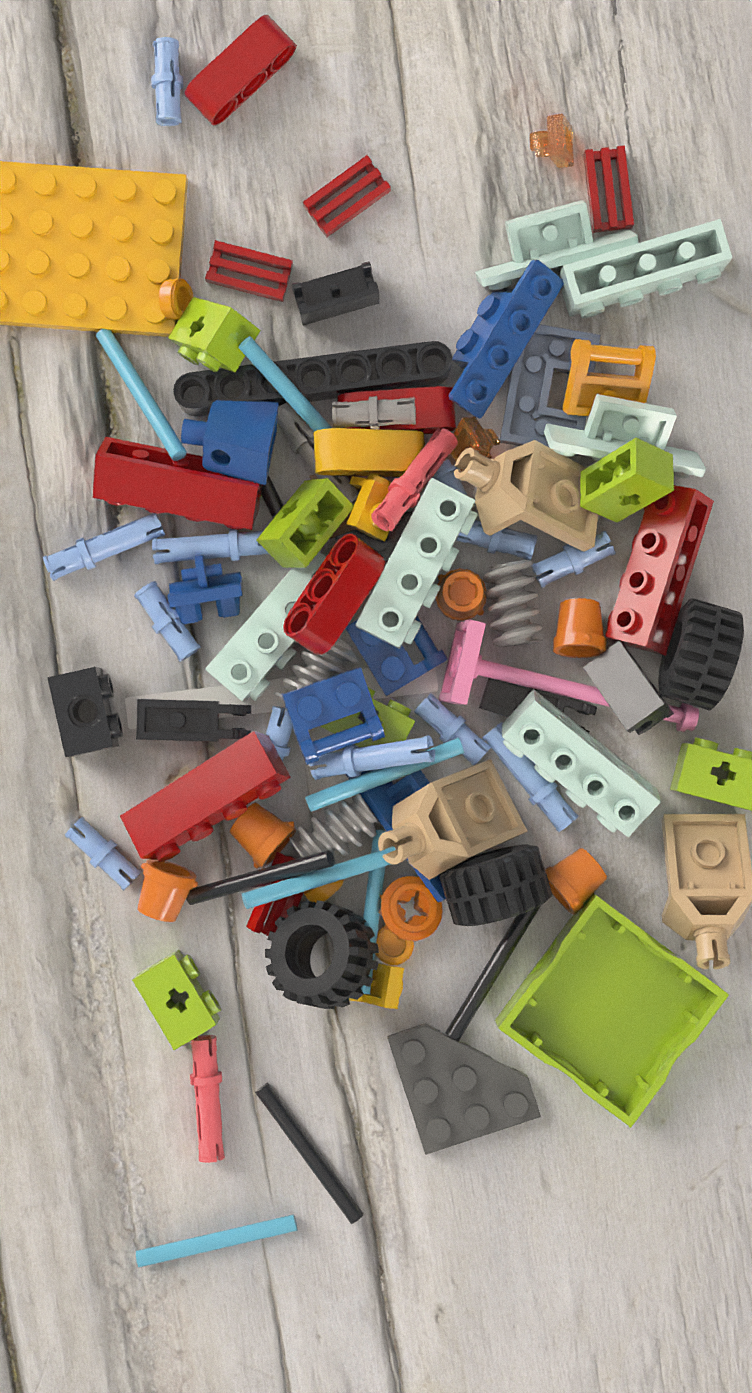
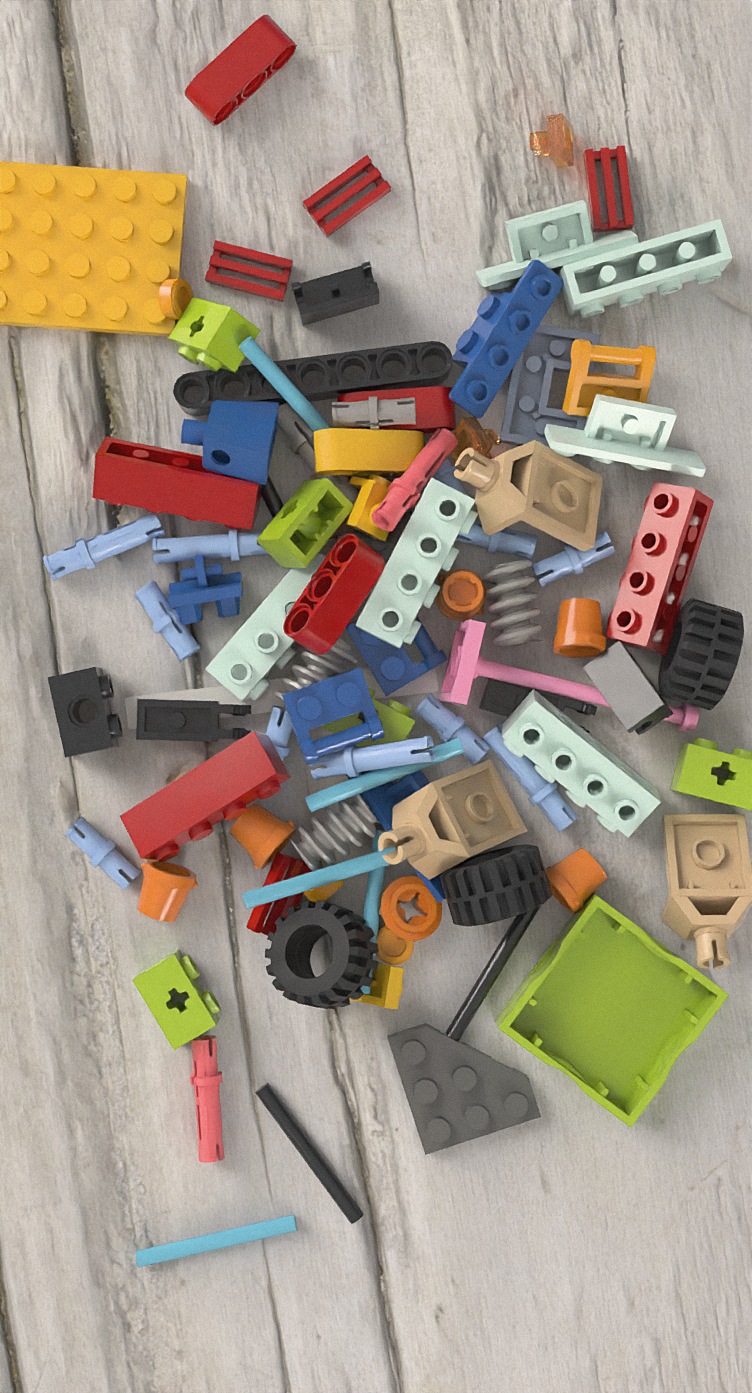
(141, 394): medium azure bar -> none
(167, 81): light blue pin -> none
(261, 877): black bar -> none
(626, 480): lime brick -> none

